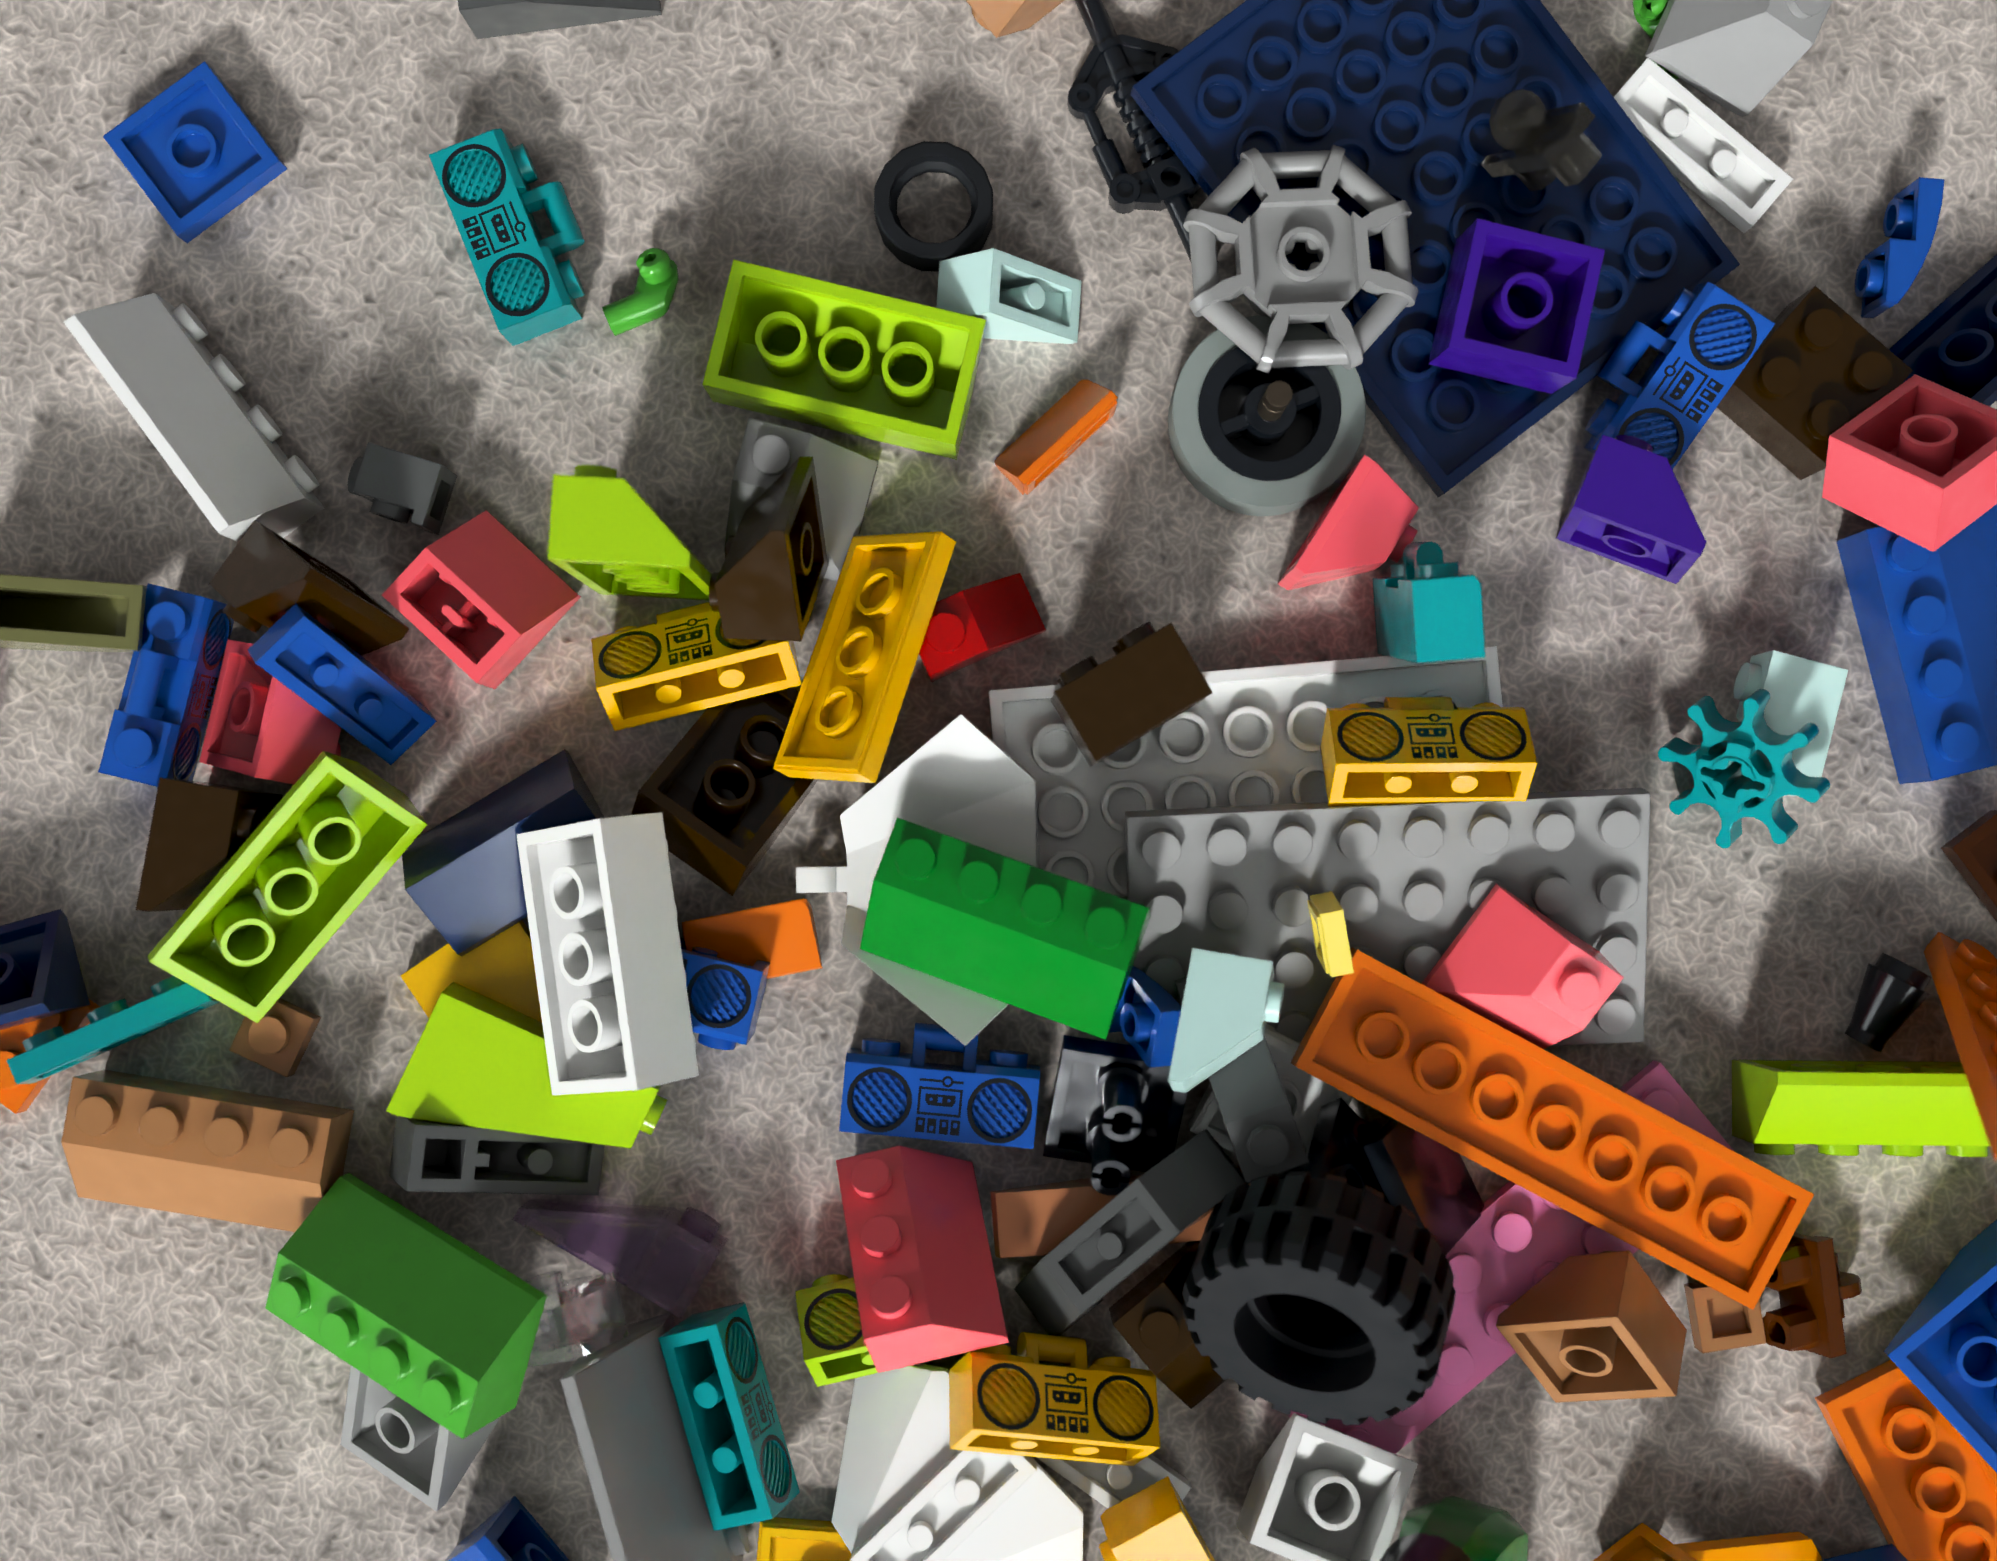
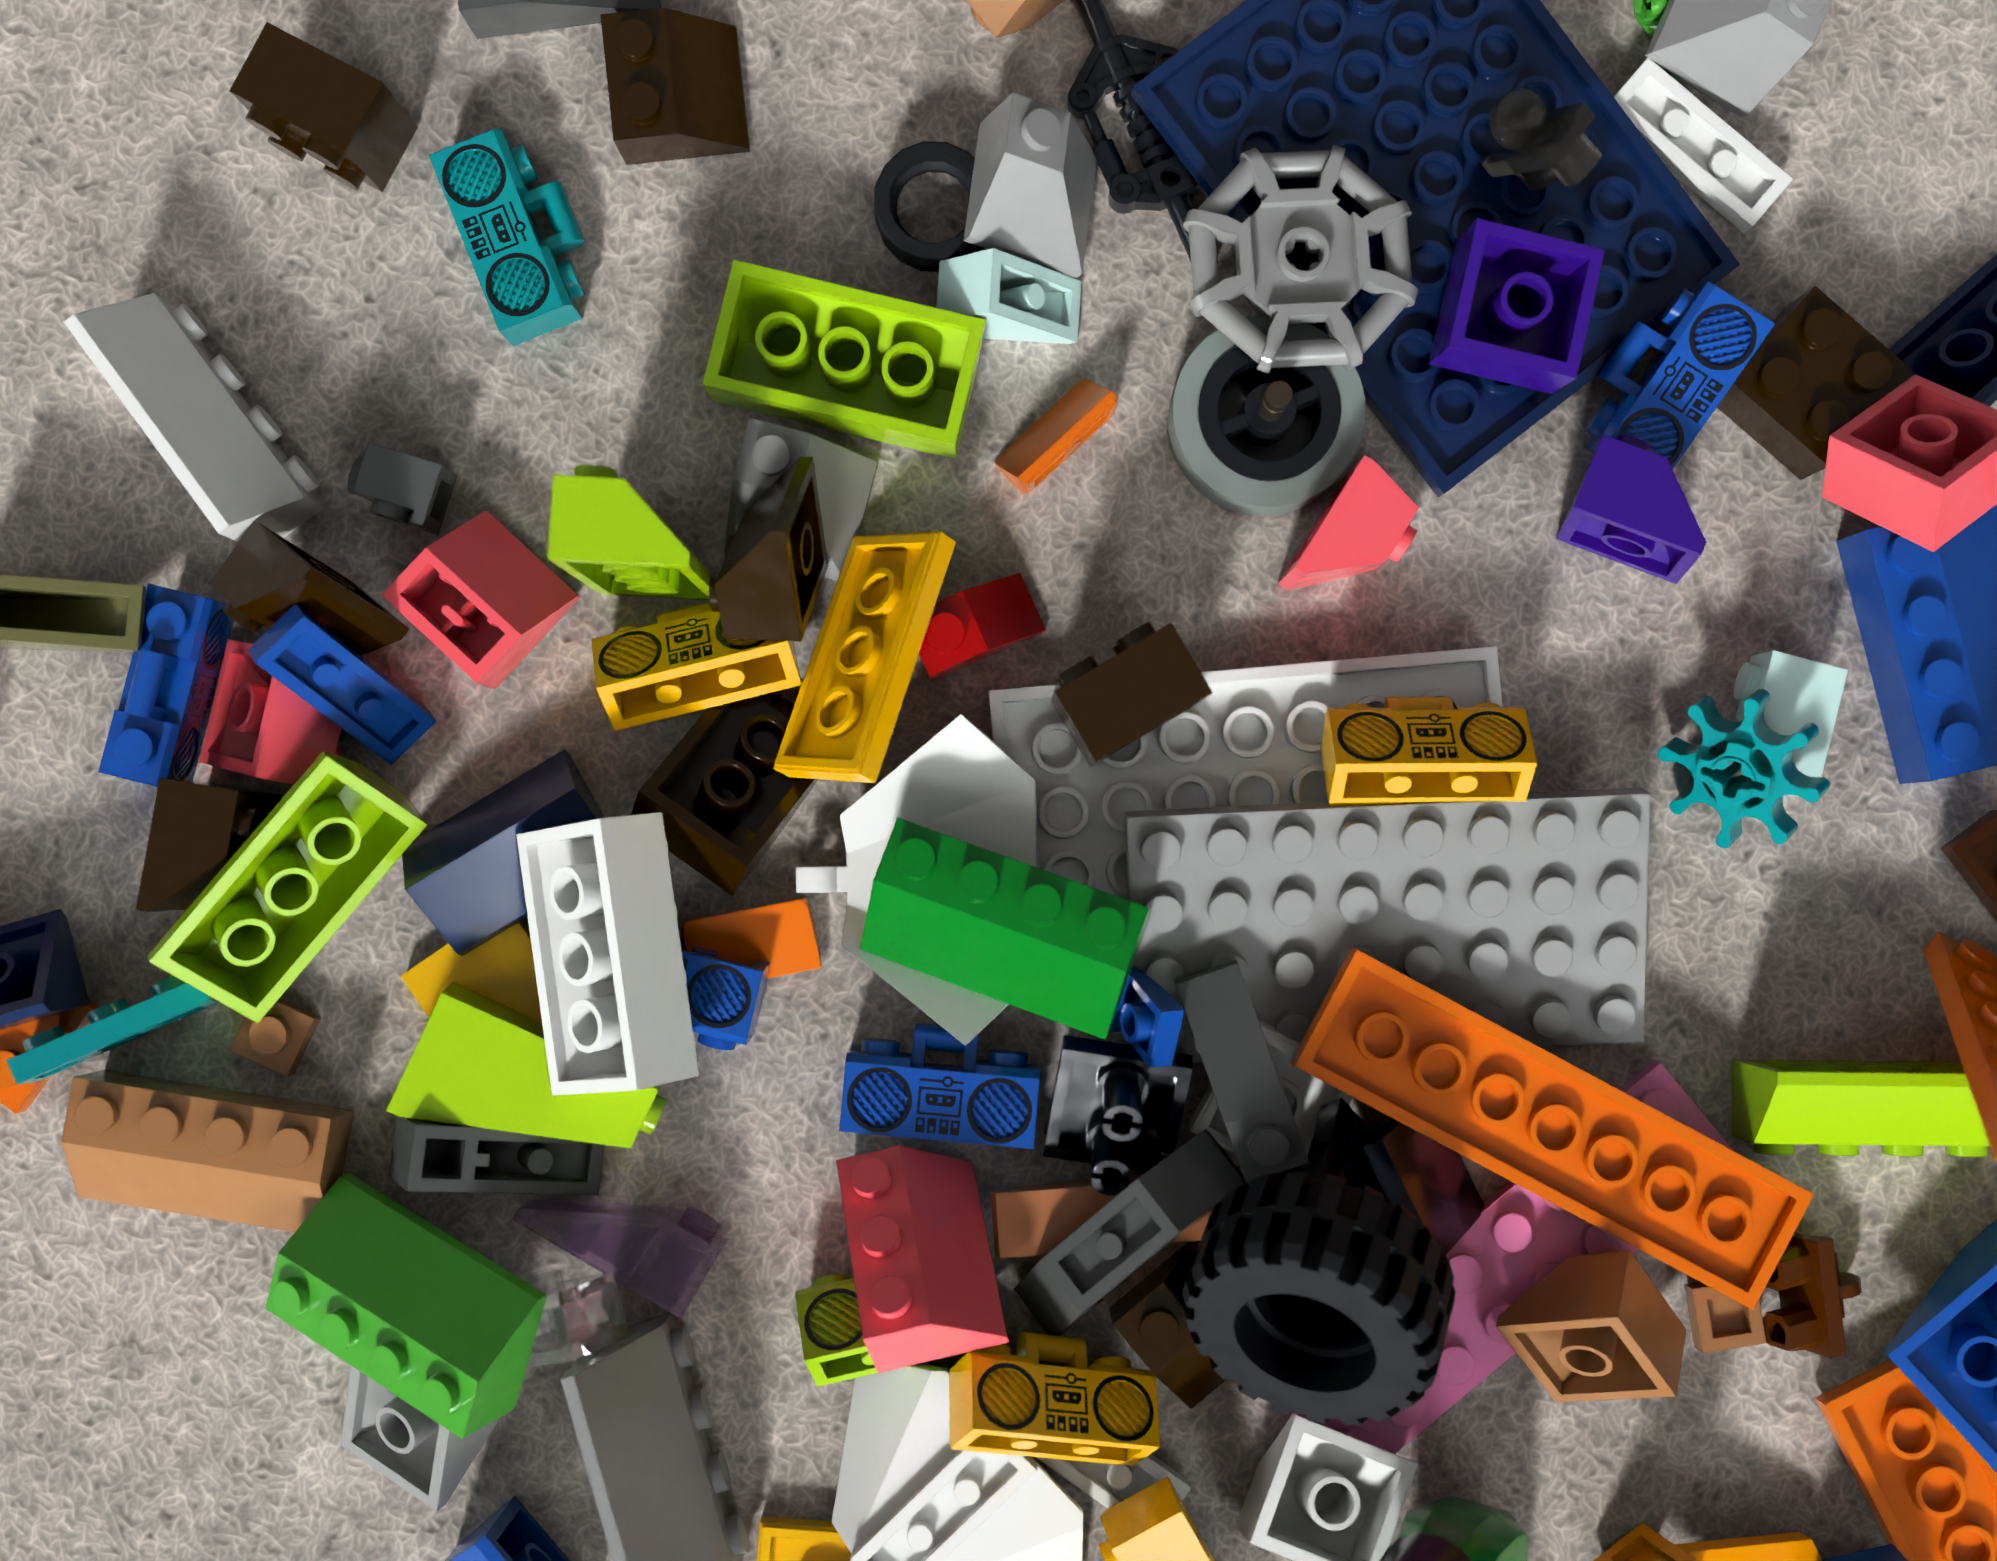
(195, 152): blue plate -> none
(323, 109): none -> dark brown brick
(651, 295): bright green arm -> none
(673, 86): none -> dark brown slope
(729, 1416): teal piece -> none
(1032, 185): none -> light grey slope
(1221, 1014): light aqua slope -> none
(1330, 934): light yellow tile -> none
(1428, 609): teal piece -> none
(1524, 971): coral slope -> none
(1886, 1001): black cone -> none
(1894, 265): blue slope -> none

